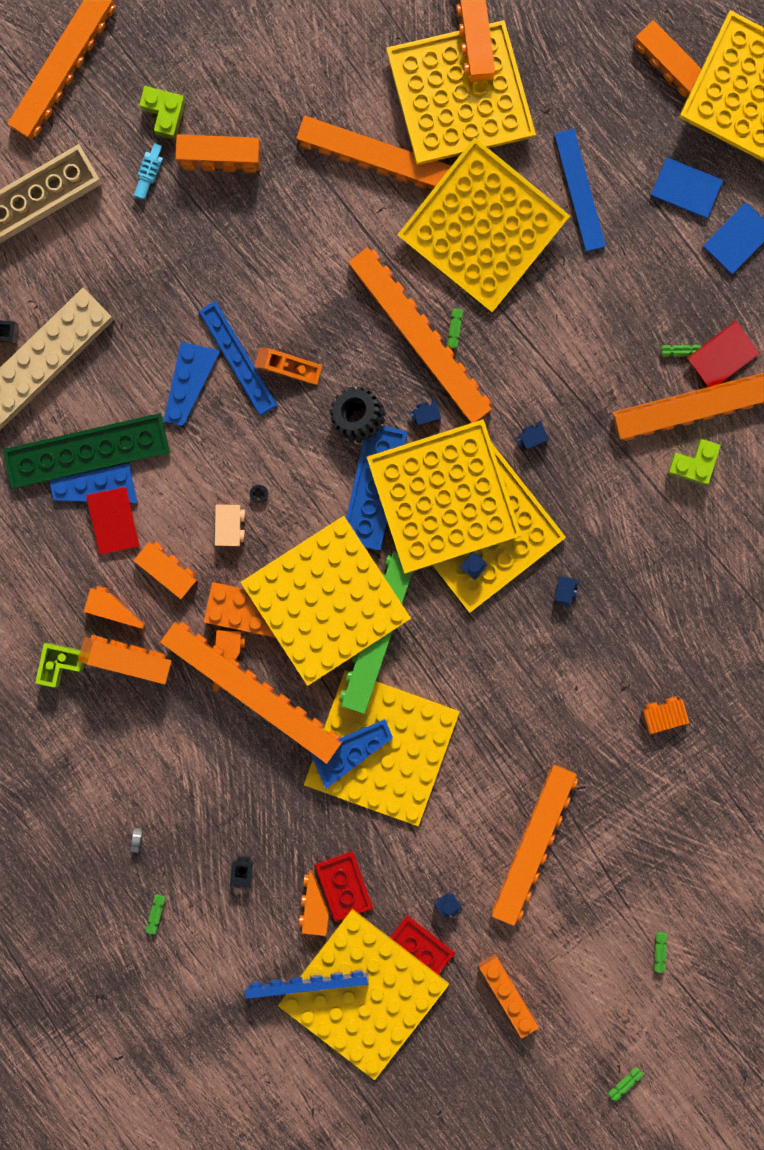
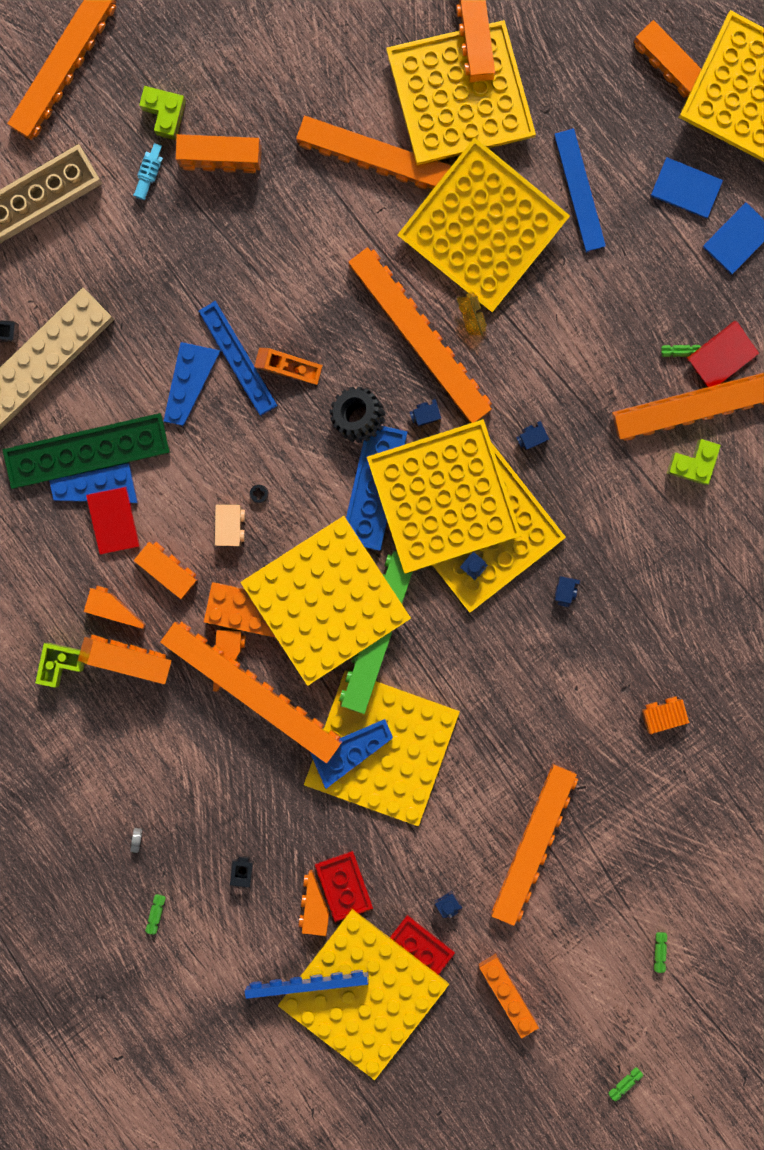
(454, 330): bright green axle -> none
(474, 323): none -> clear yellow hinge

